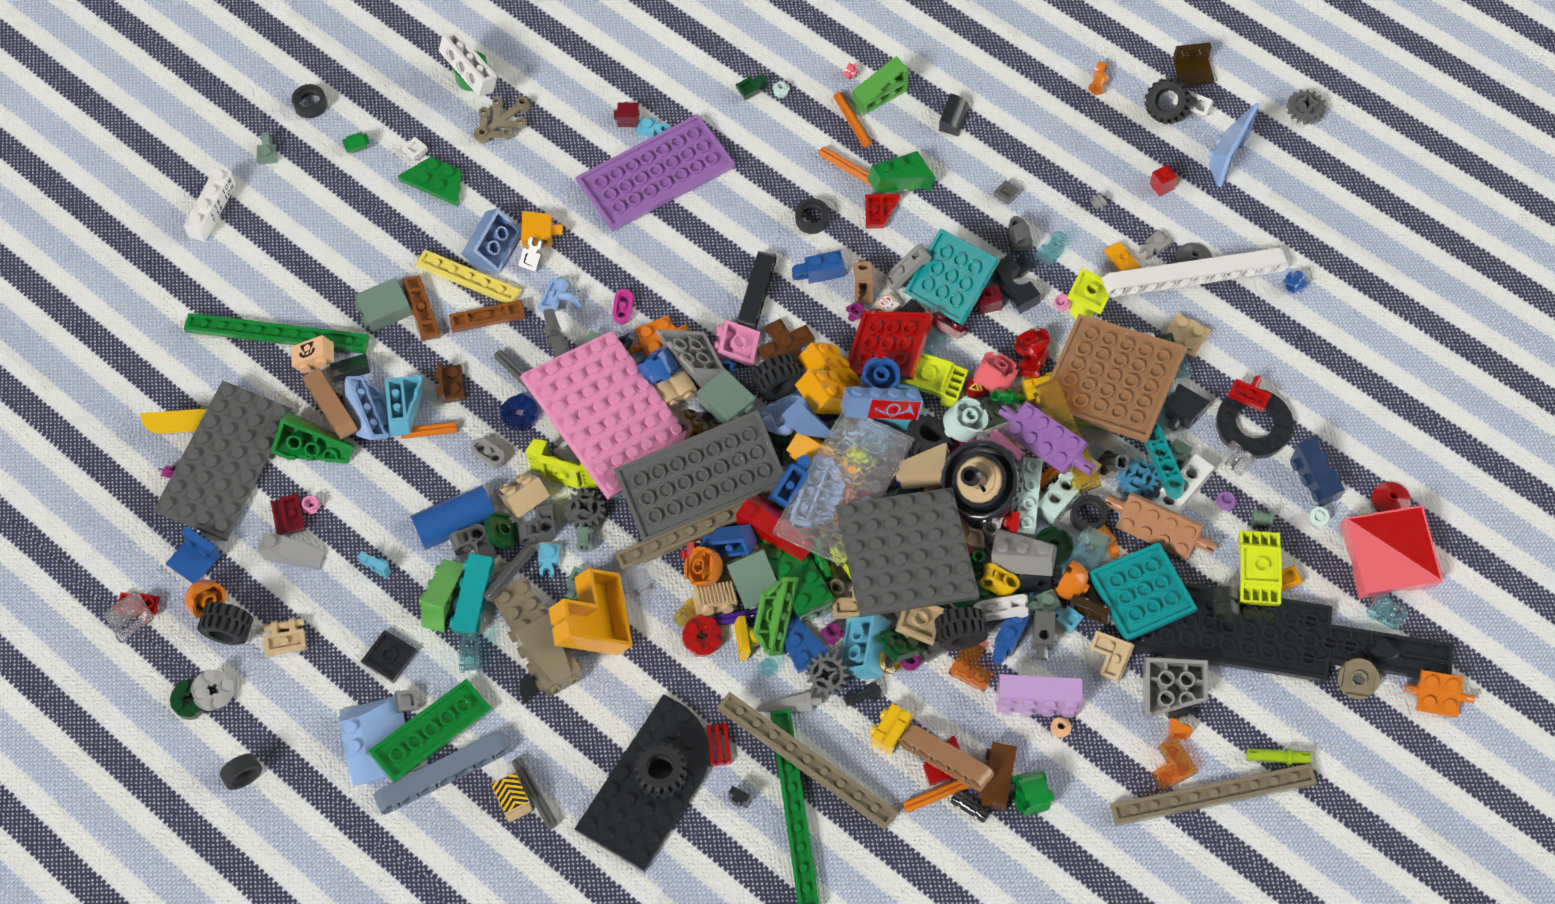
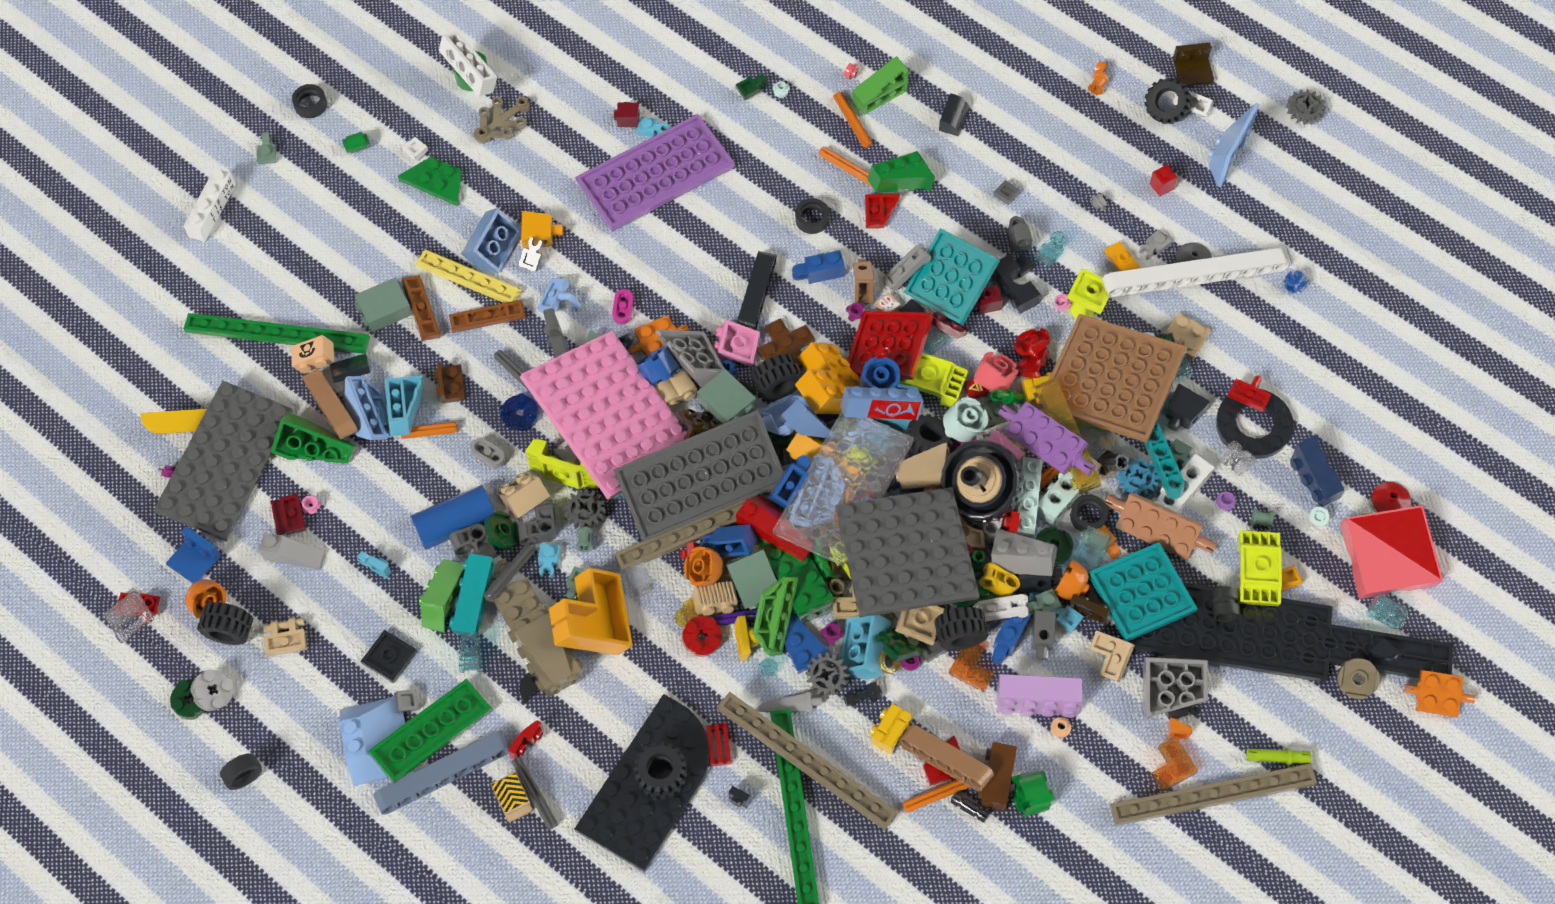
(529, 735): none -> red slope

